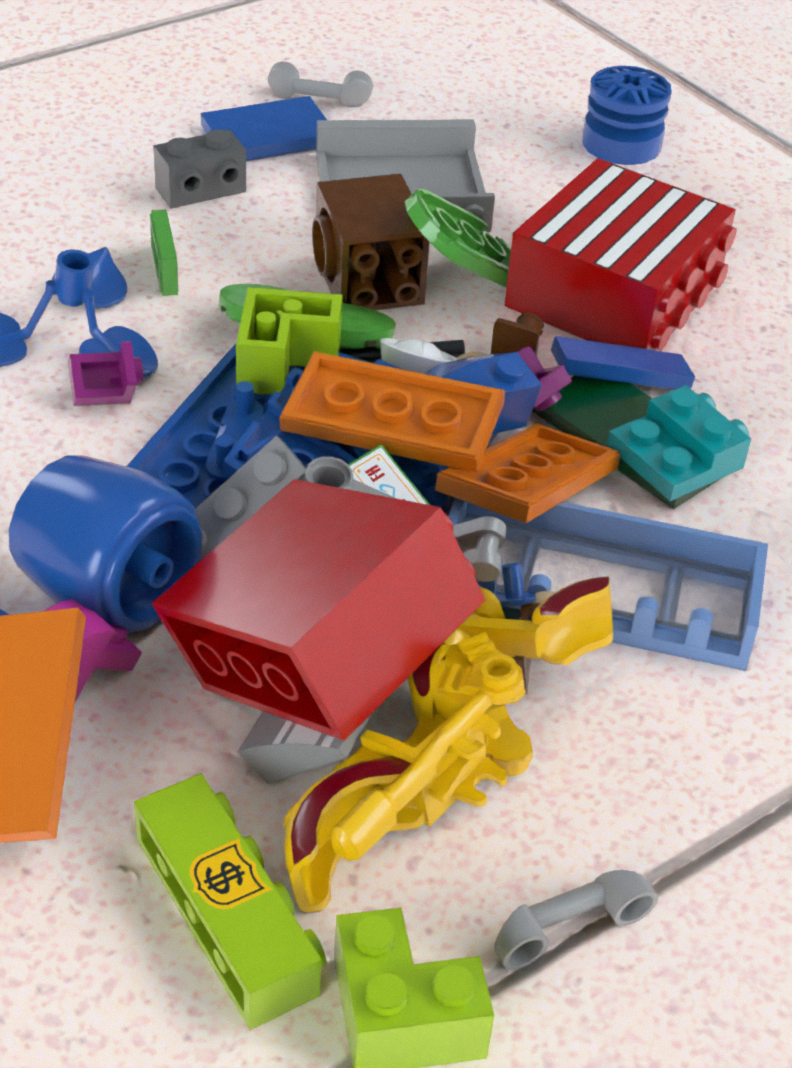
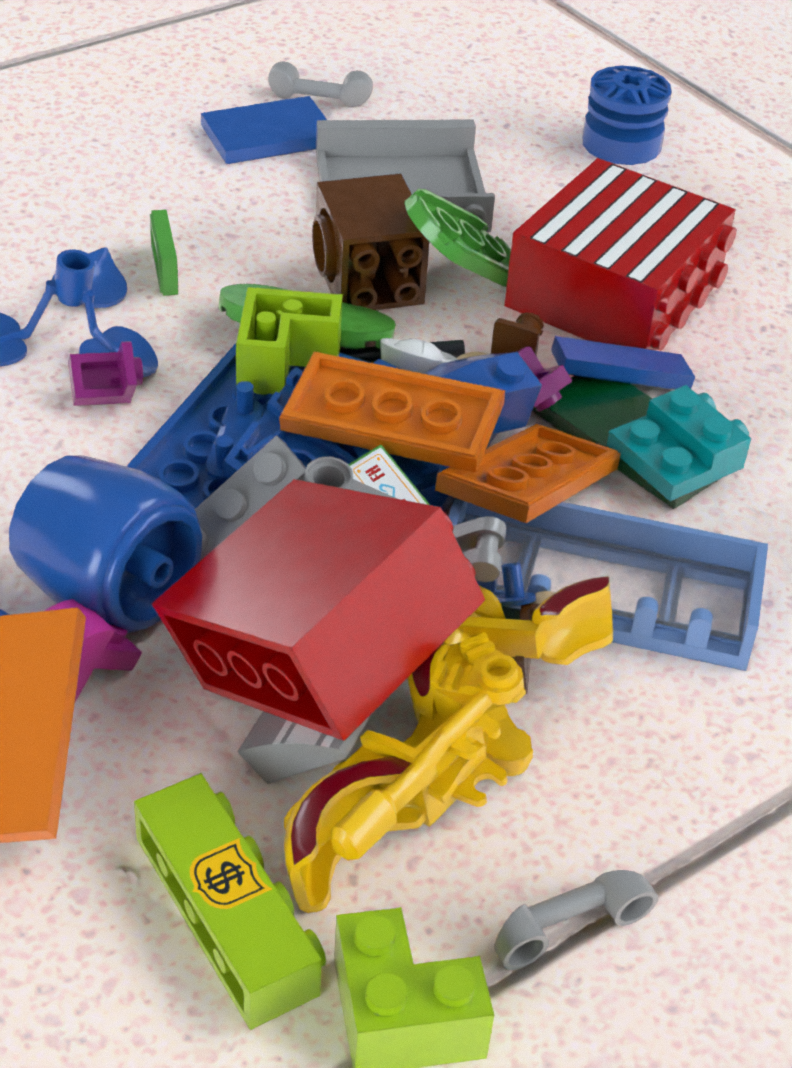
(200, 168): dark grey brick -> none

